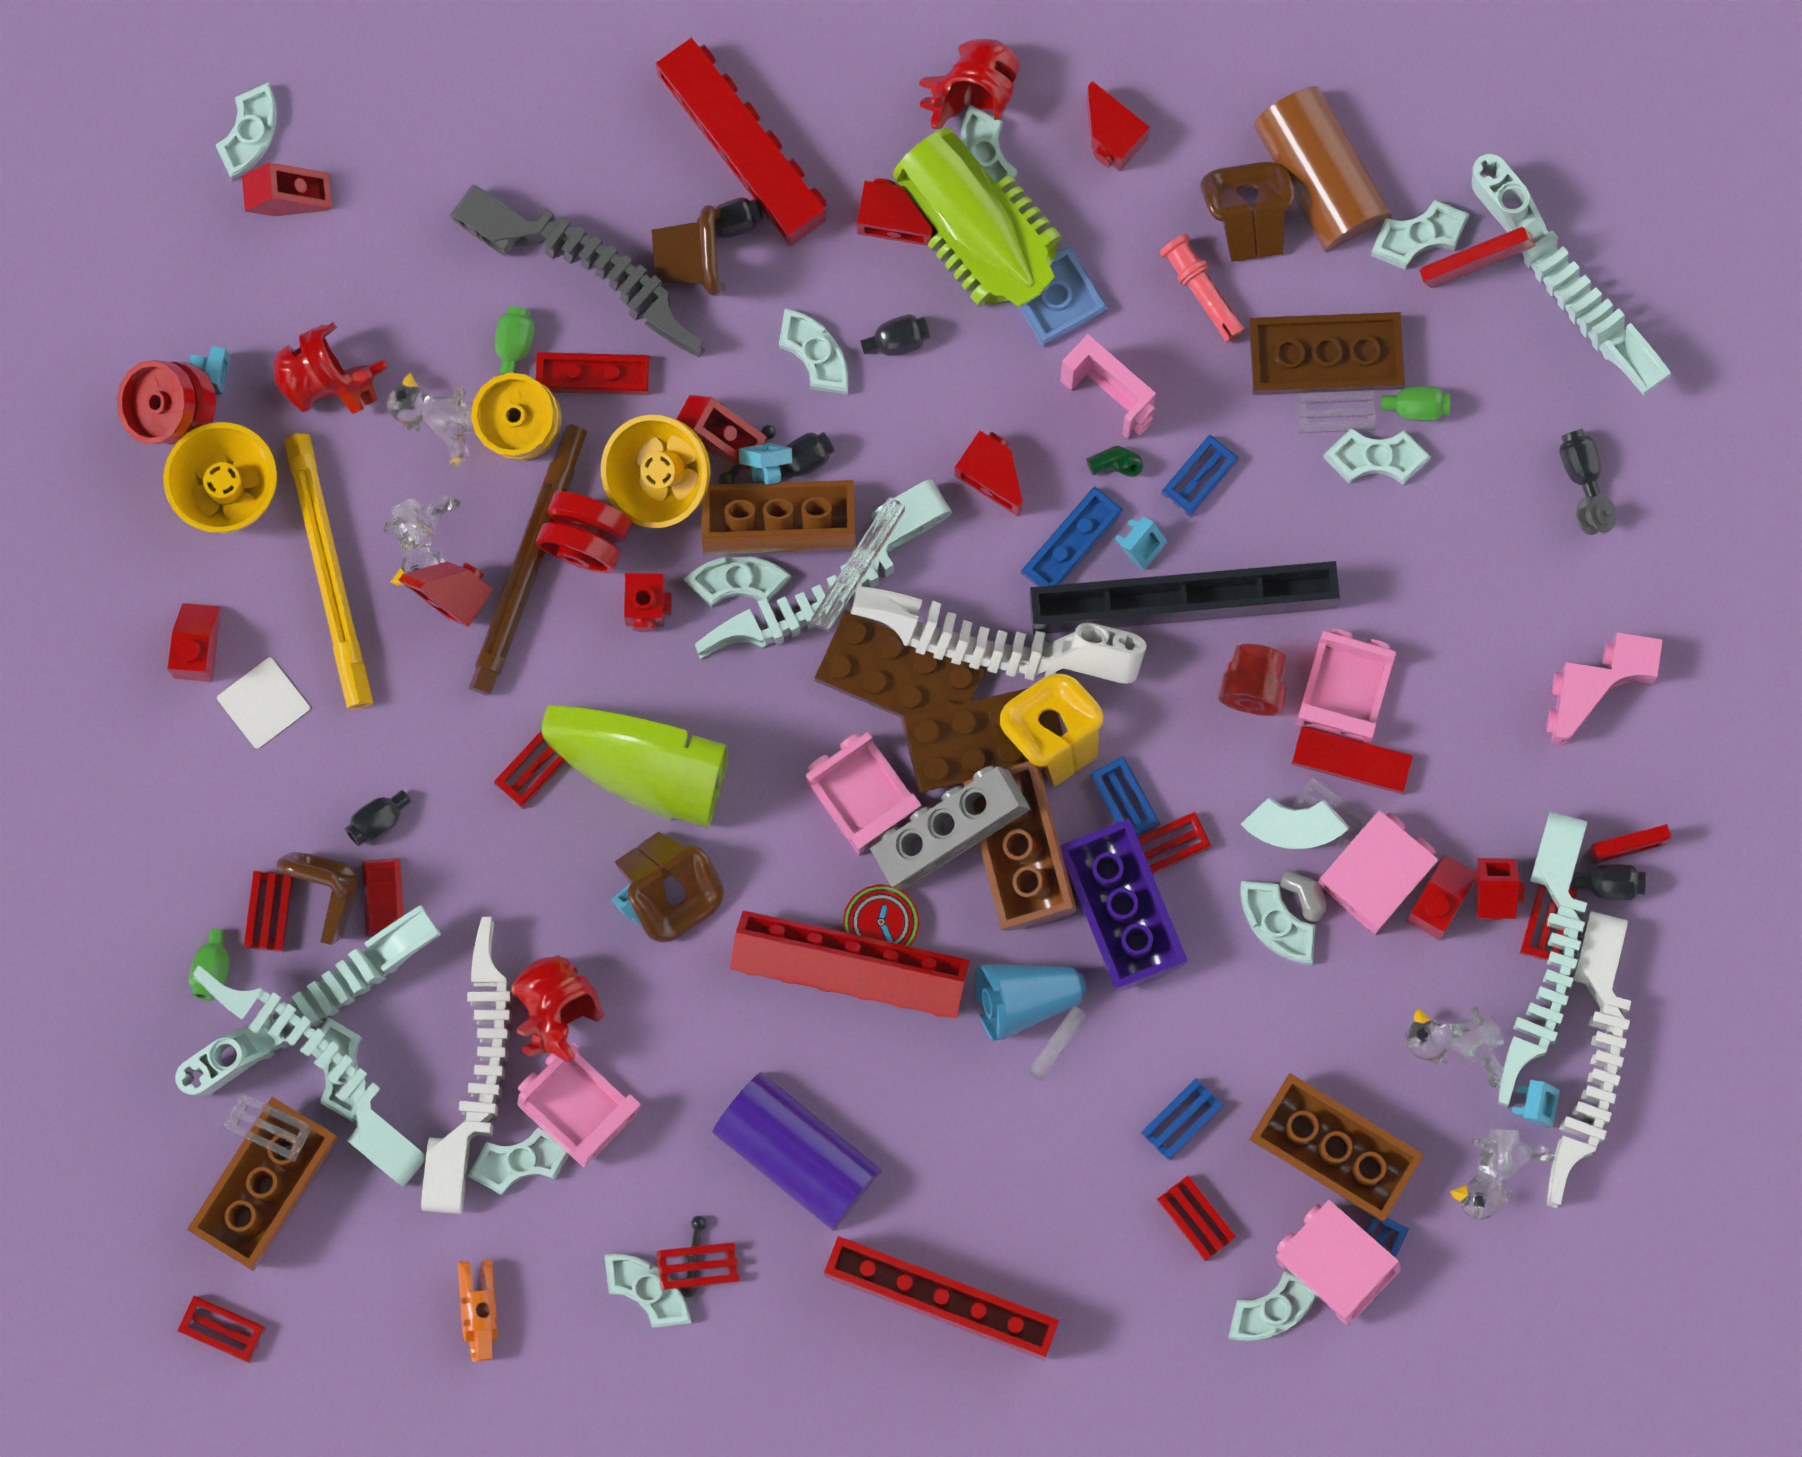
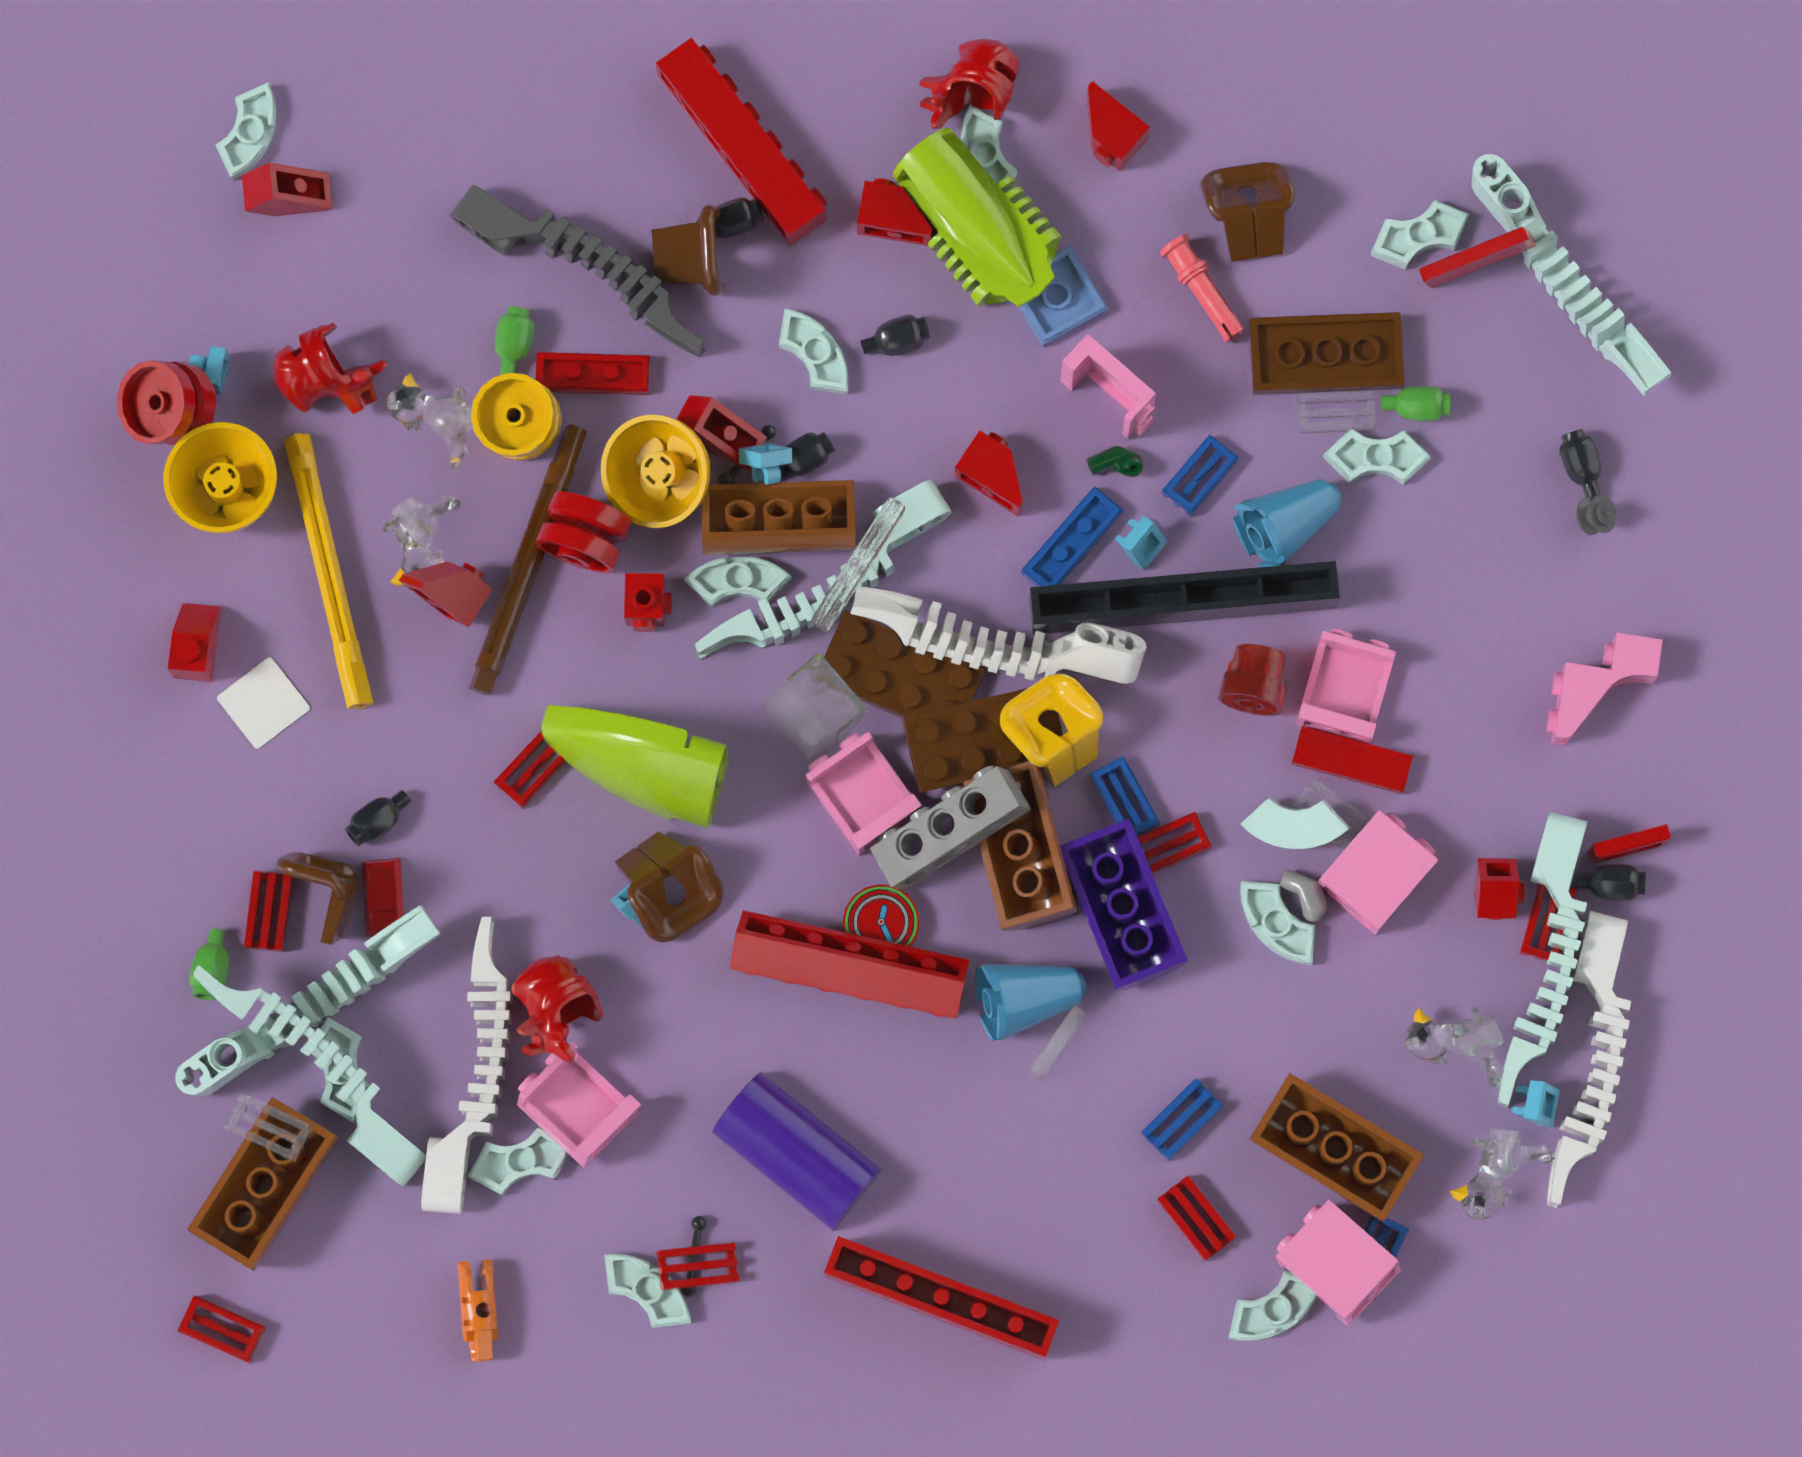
(814, 709): none -> clear slope
(1285, 520): none -> dark azure cone
(1323, 166): dark orange brick -> none
(1442, 897): red slope -> none

